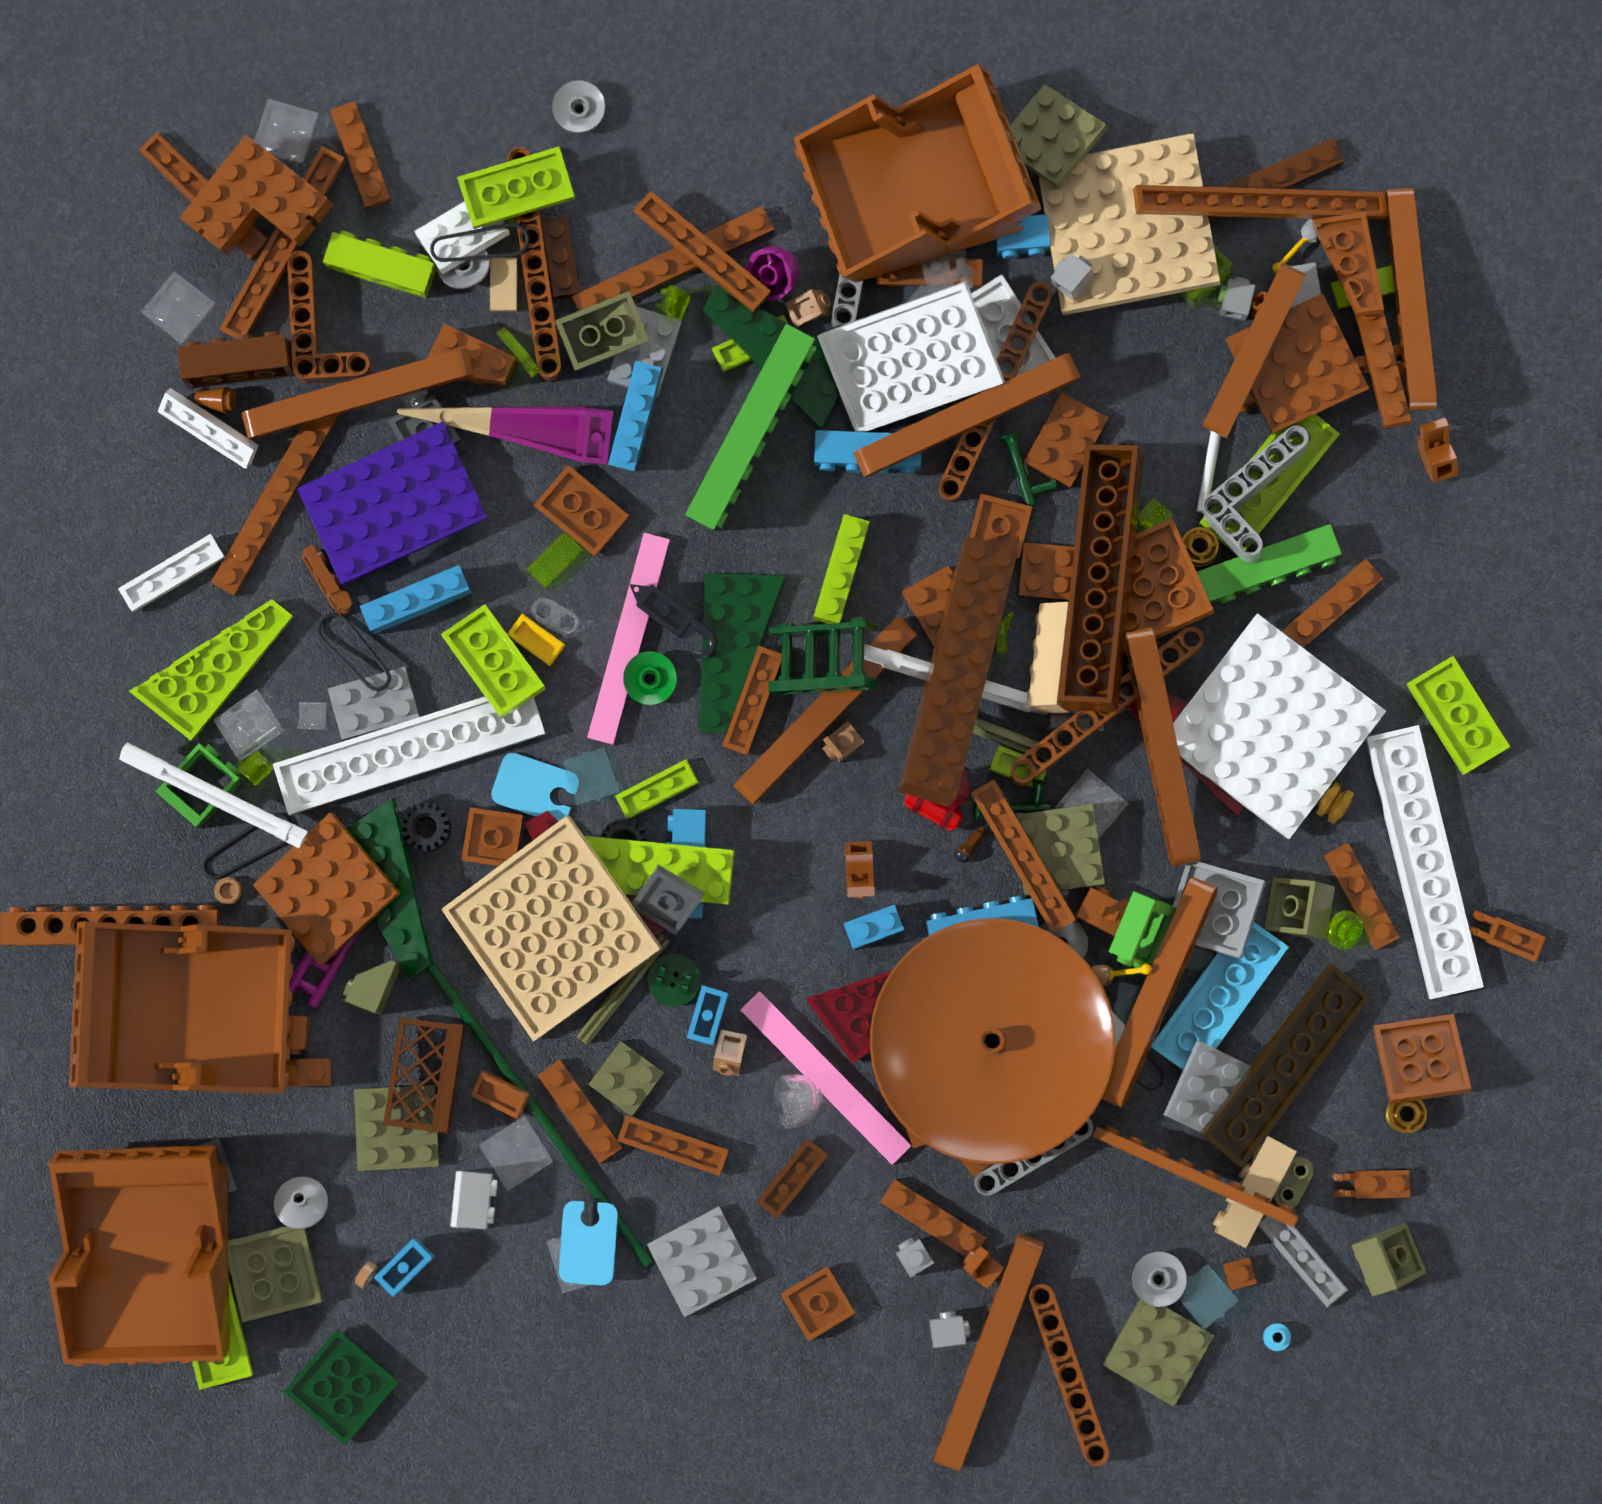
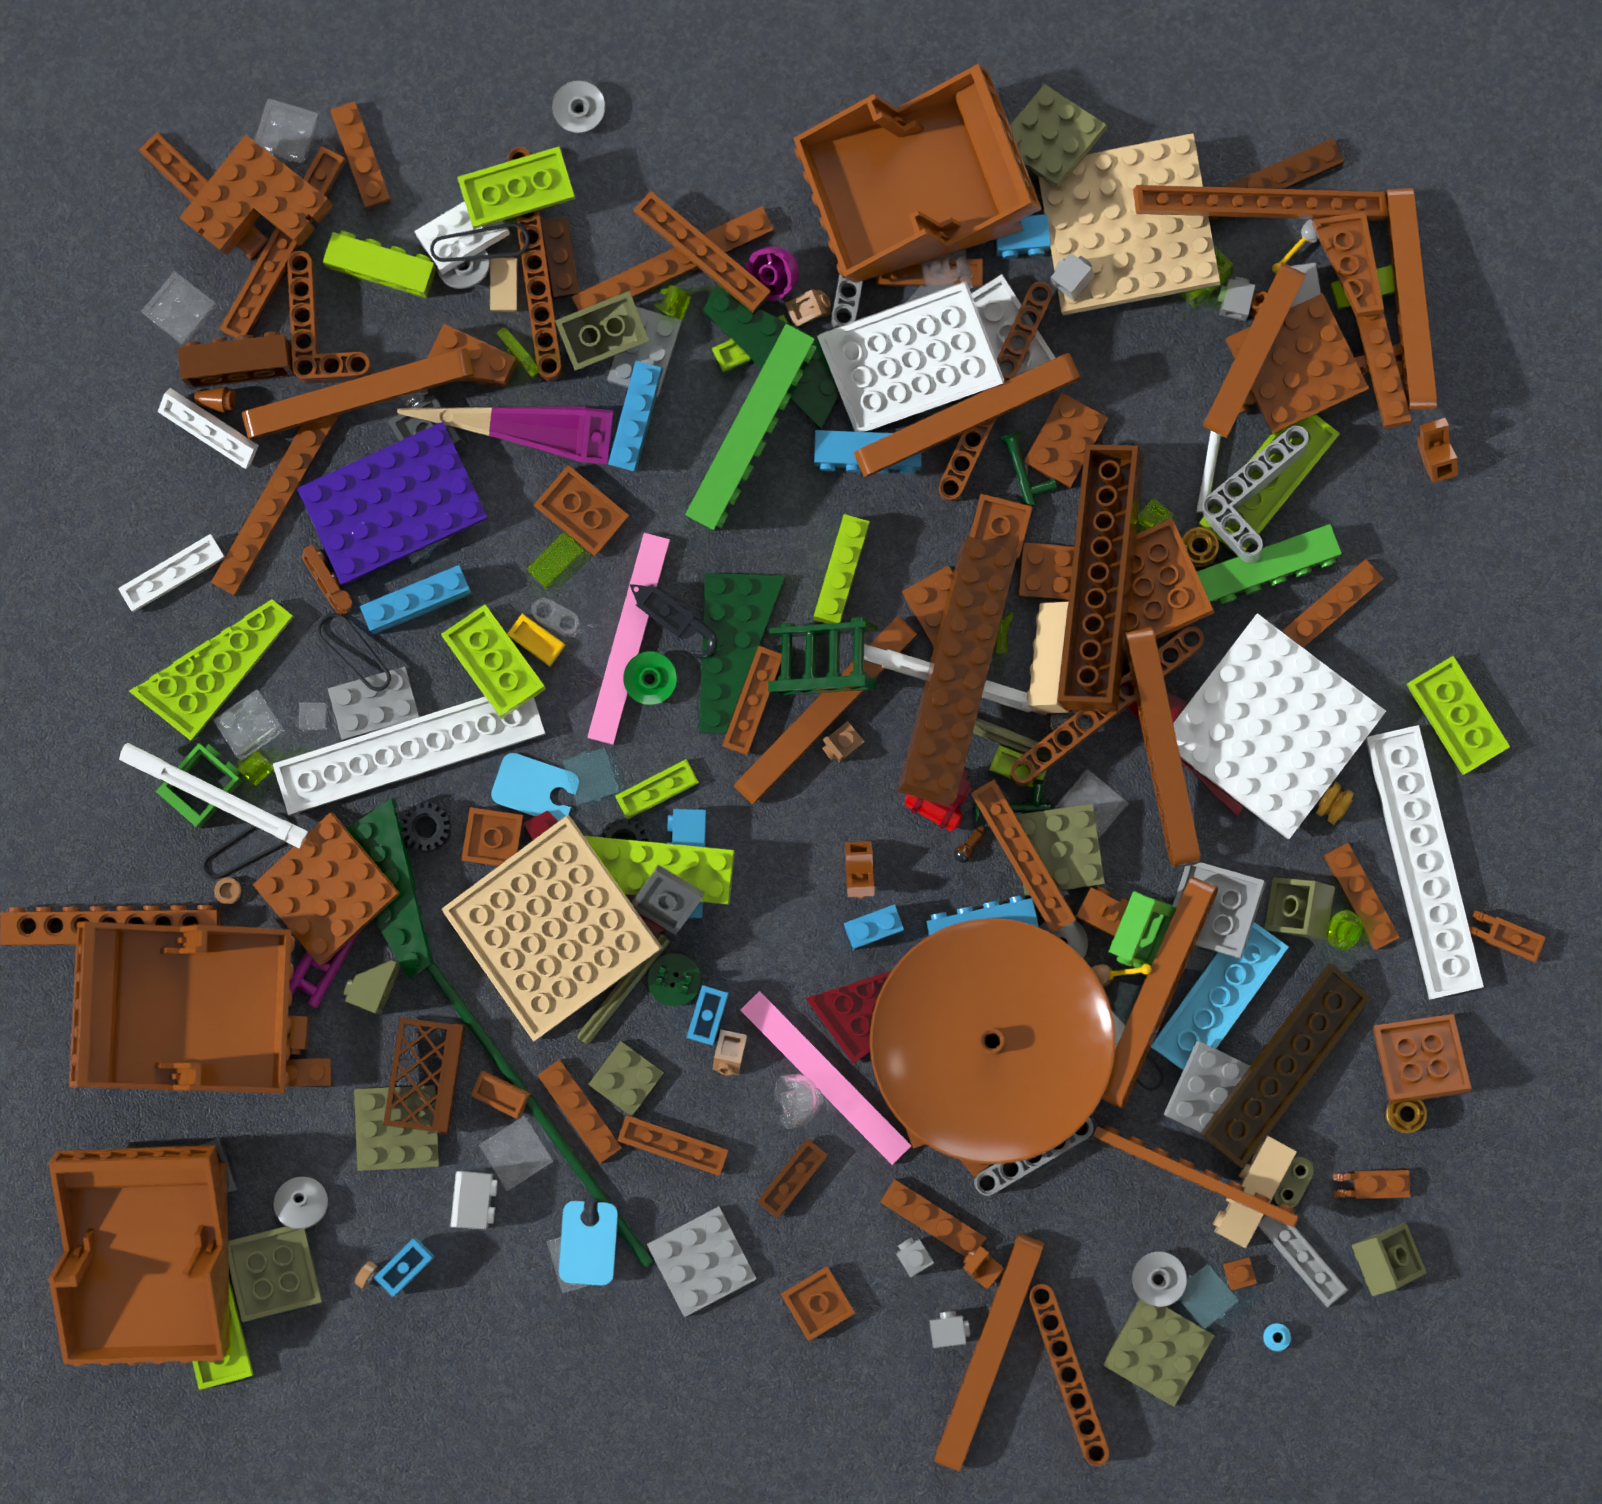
(341, 1387): dark green plate -> none

